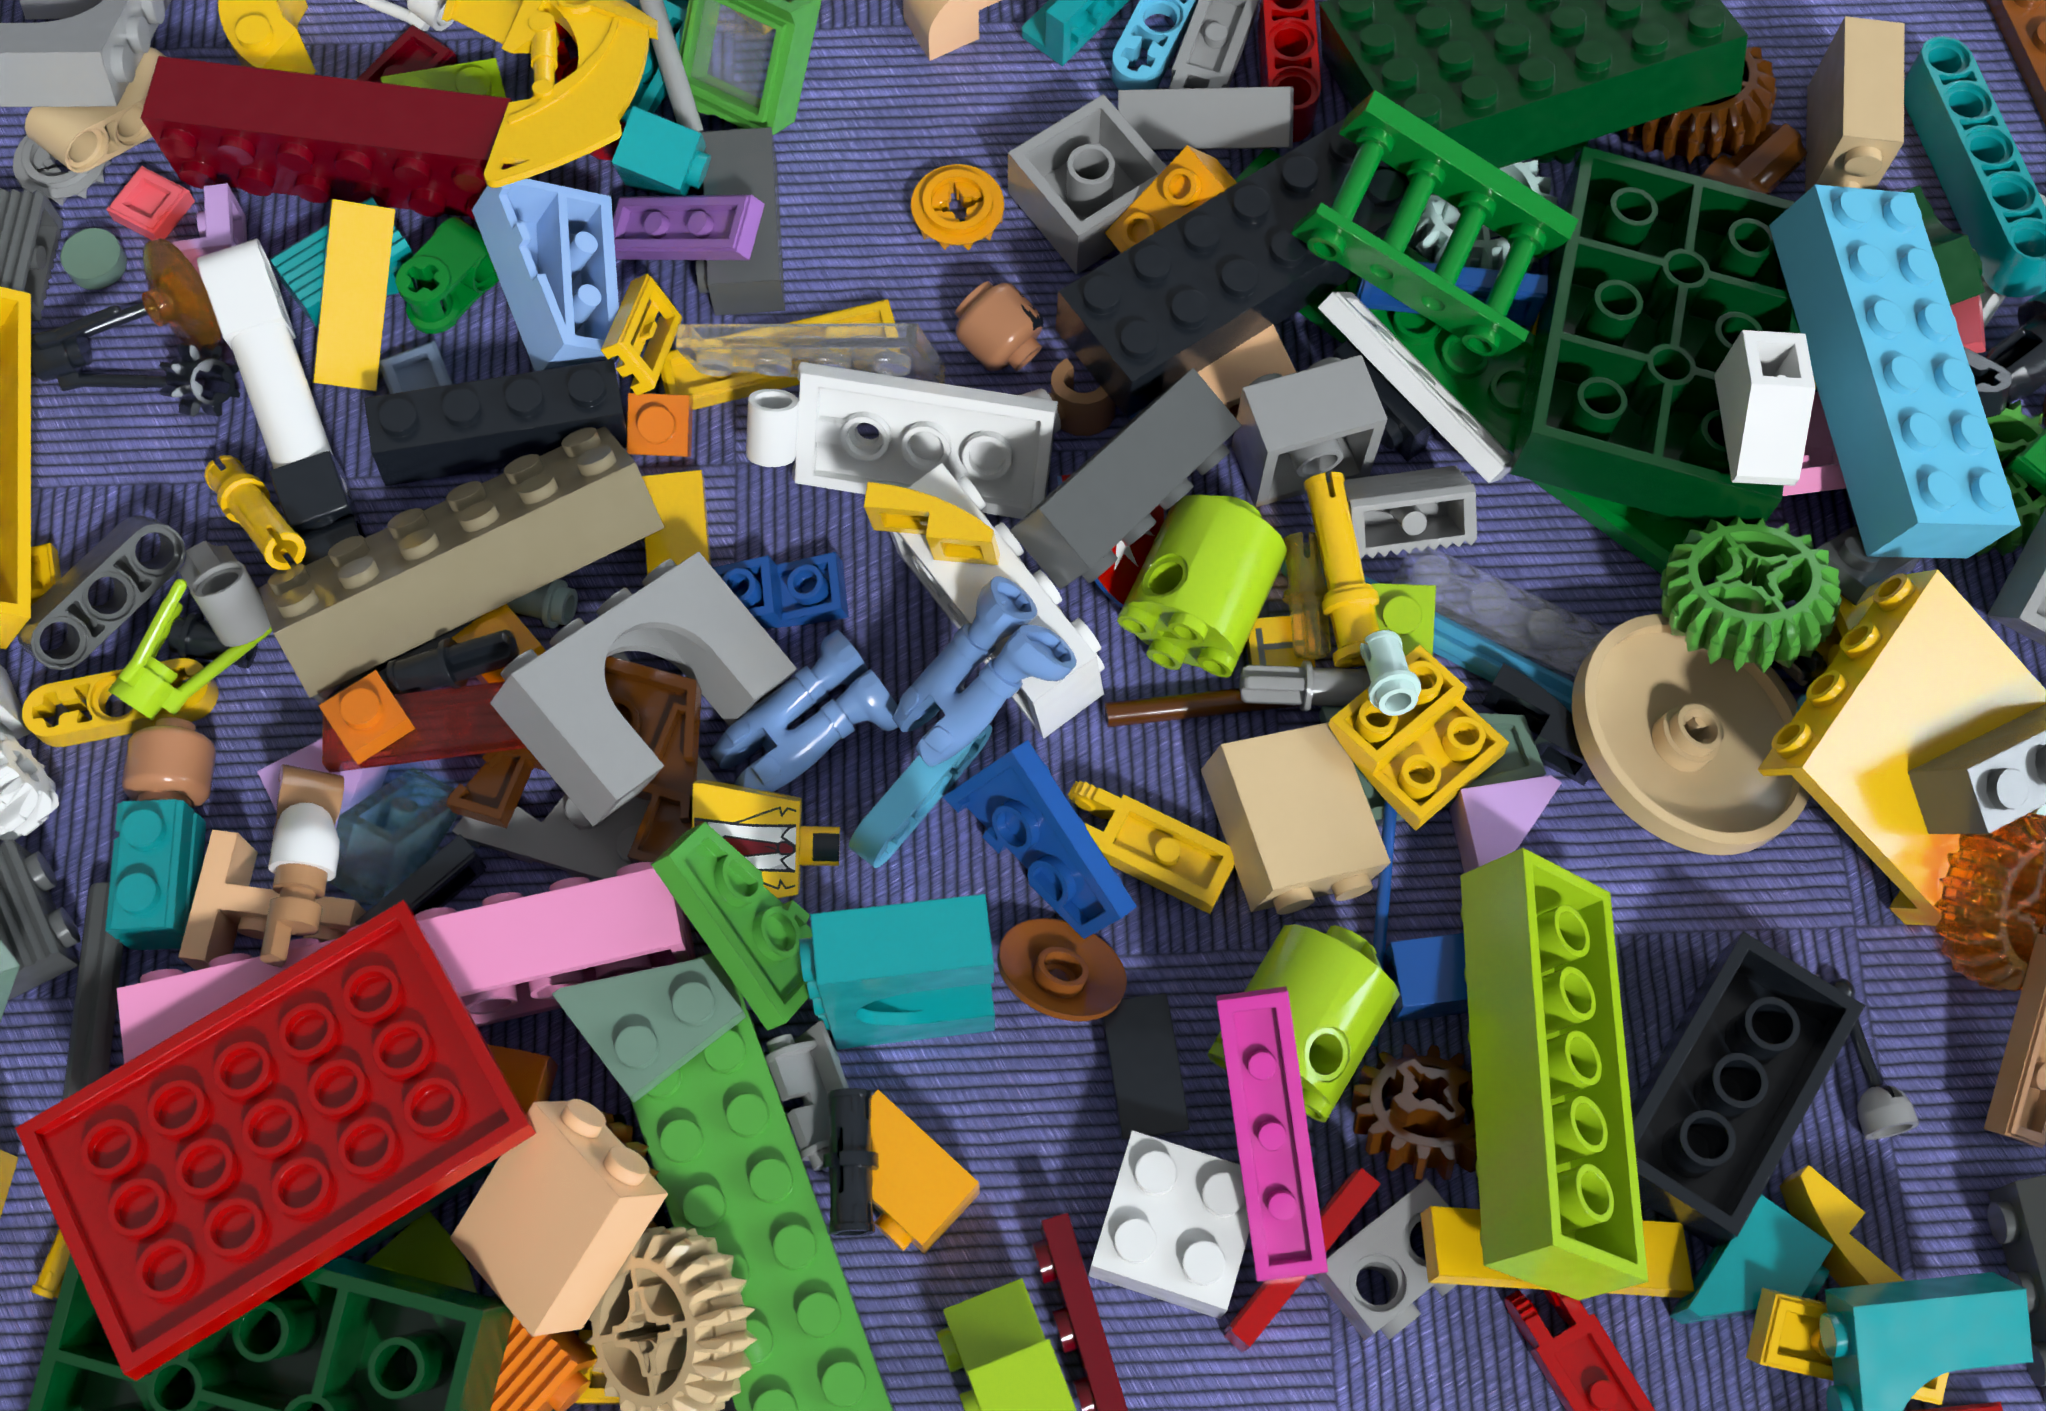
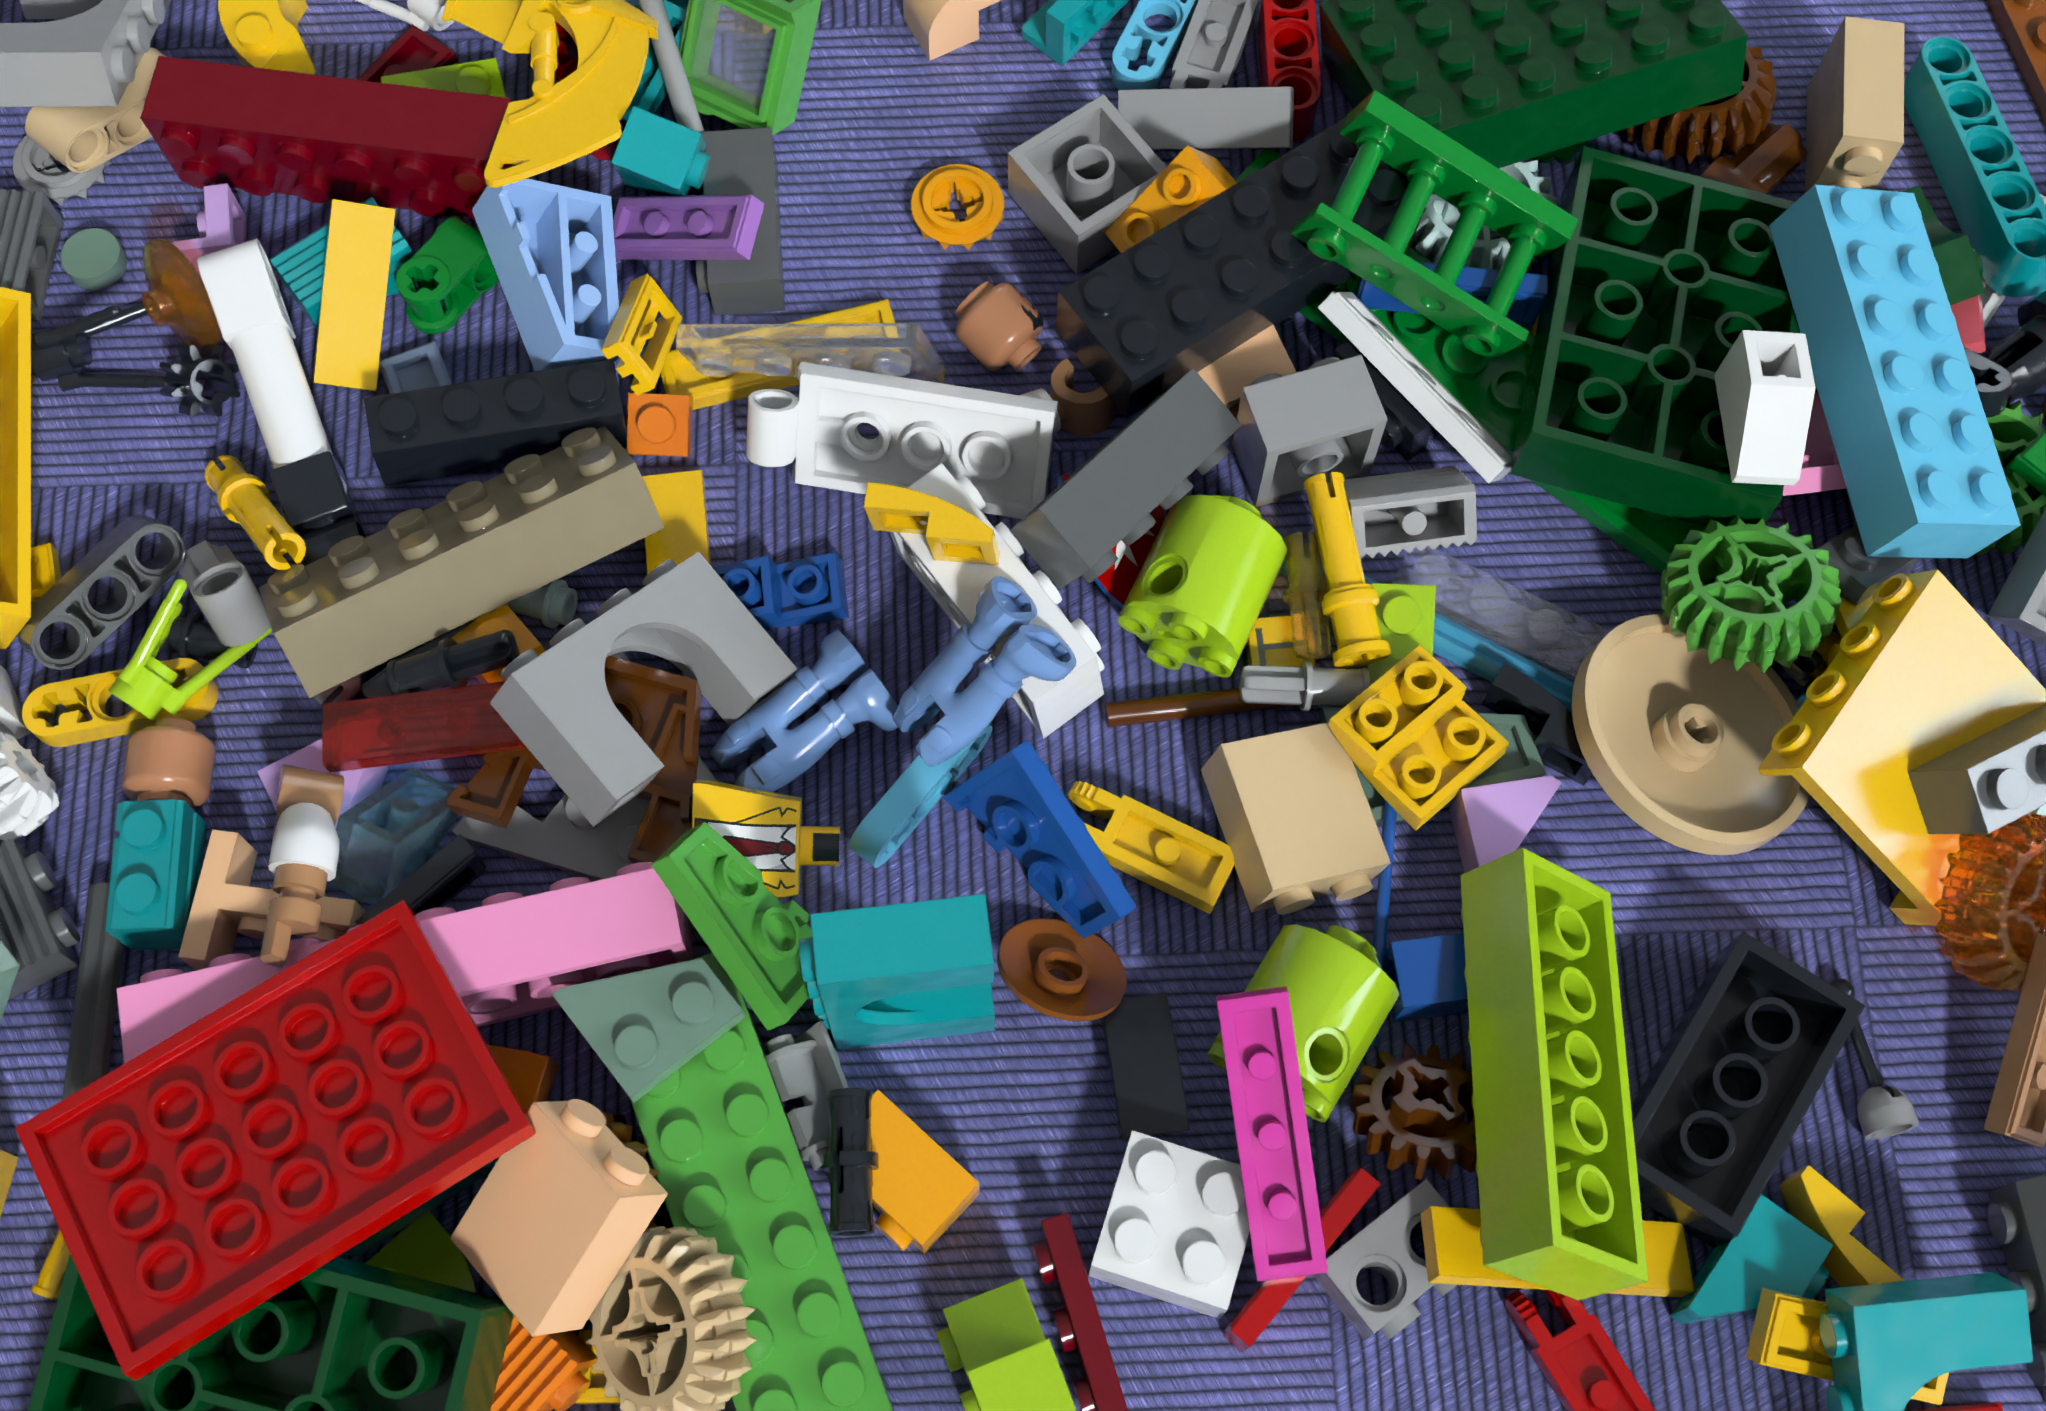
(150, 204): coral tile -> none
(366, 717): orange plate -> none
(1392, 684): light aqua pin -> none

